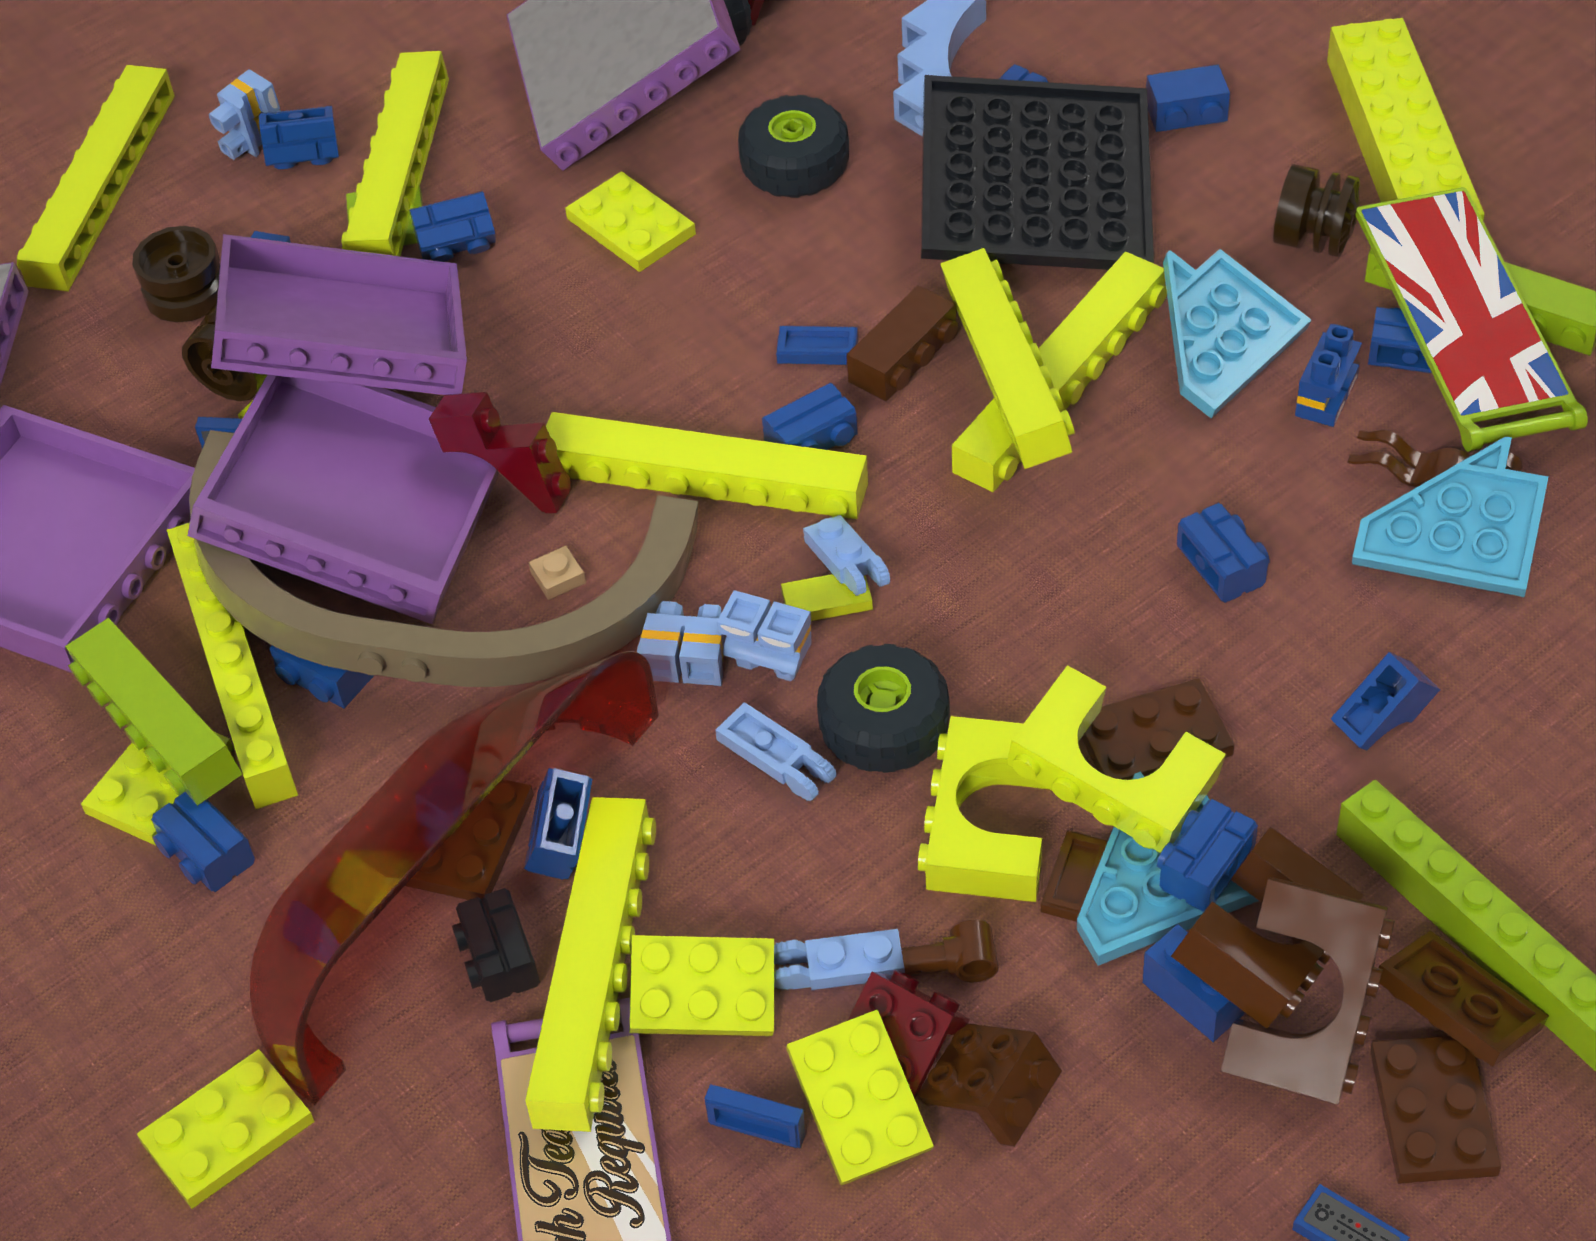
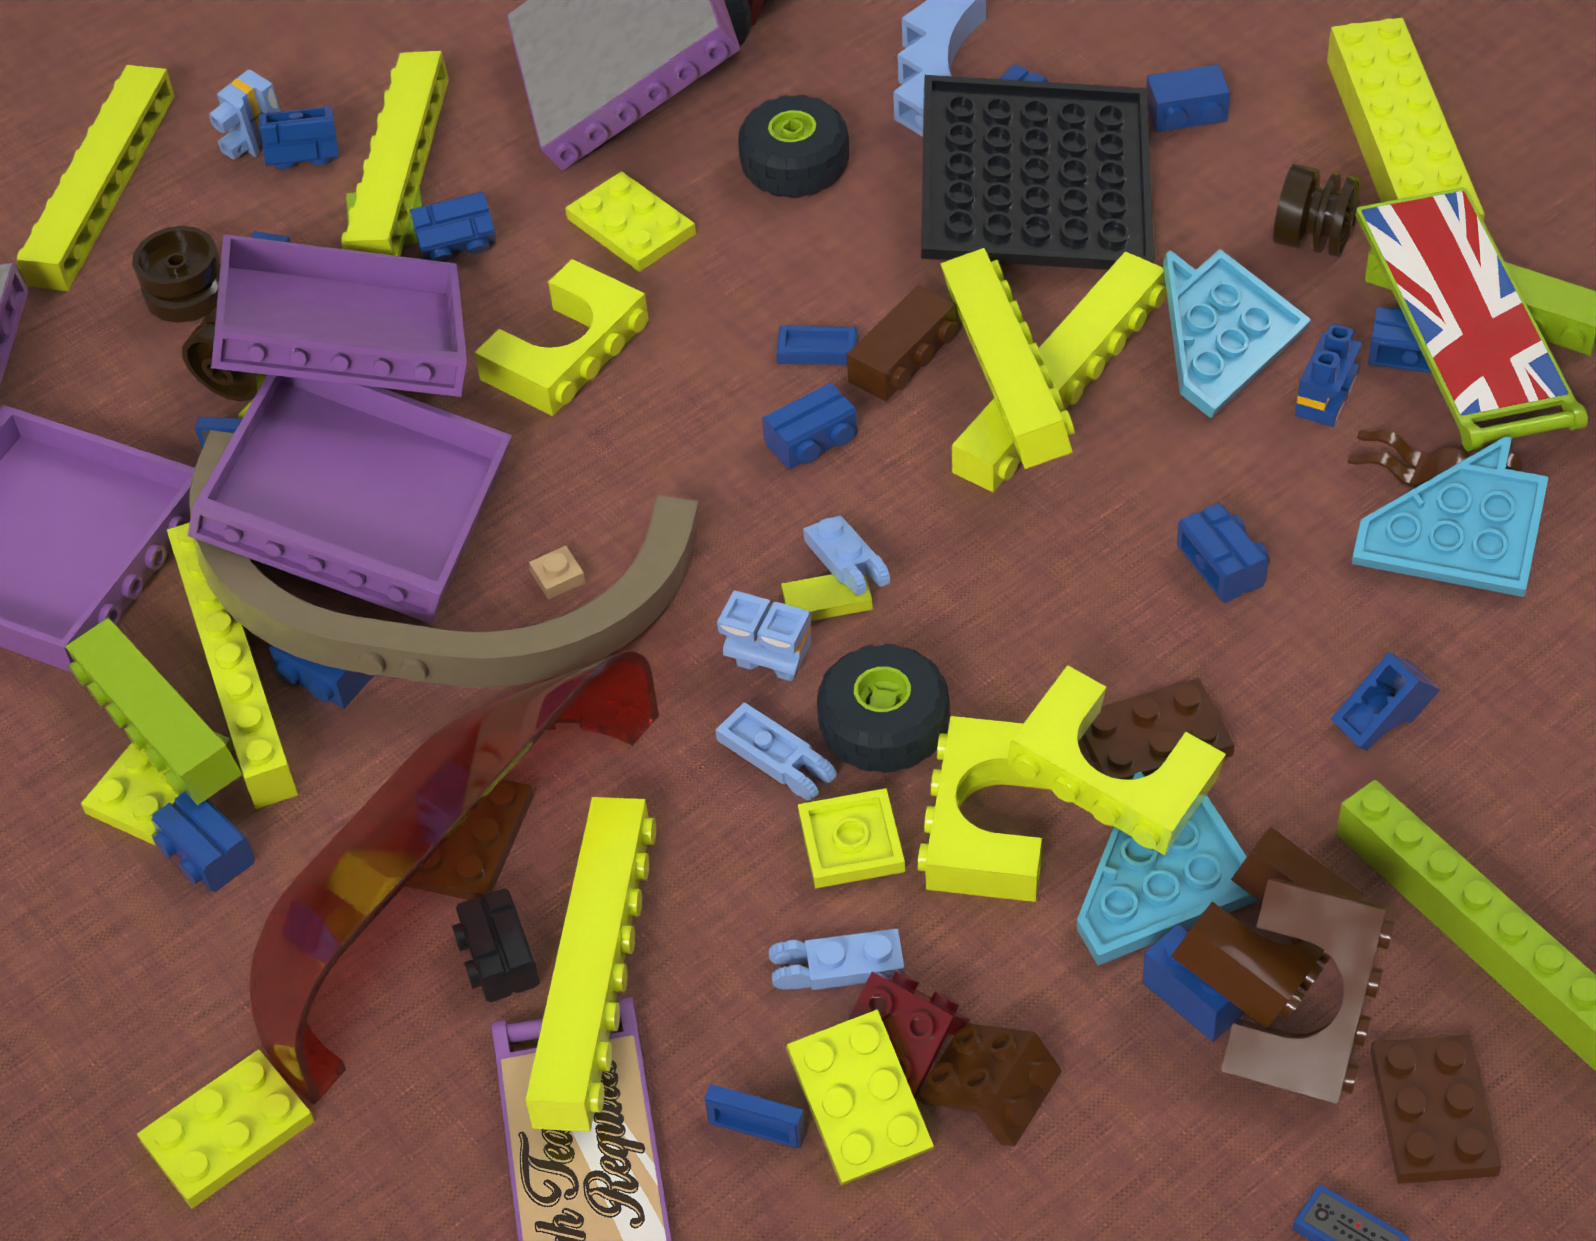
(518, 451): dark red arch -> none
(554, 375): none -> neon yellow arch
(558, 823): blue brick -> none
(683, 644): light blue hips -> none
(702, 985): neon yellow plate -> none
(710, 465): neon yellow brick -> none
(851, 838): none -> neon yellow plate
(966, 952): reddish brown pin -> none
(1072, 875): reddish brown tile -> none
(1207, 854): blue brick -> none
(1461, 998): reddish brown plate -> none

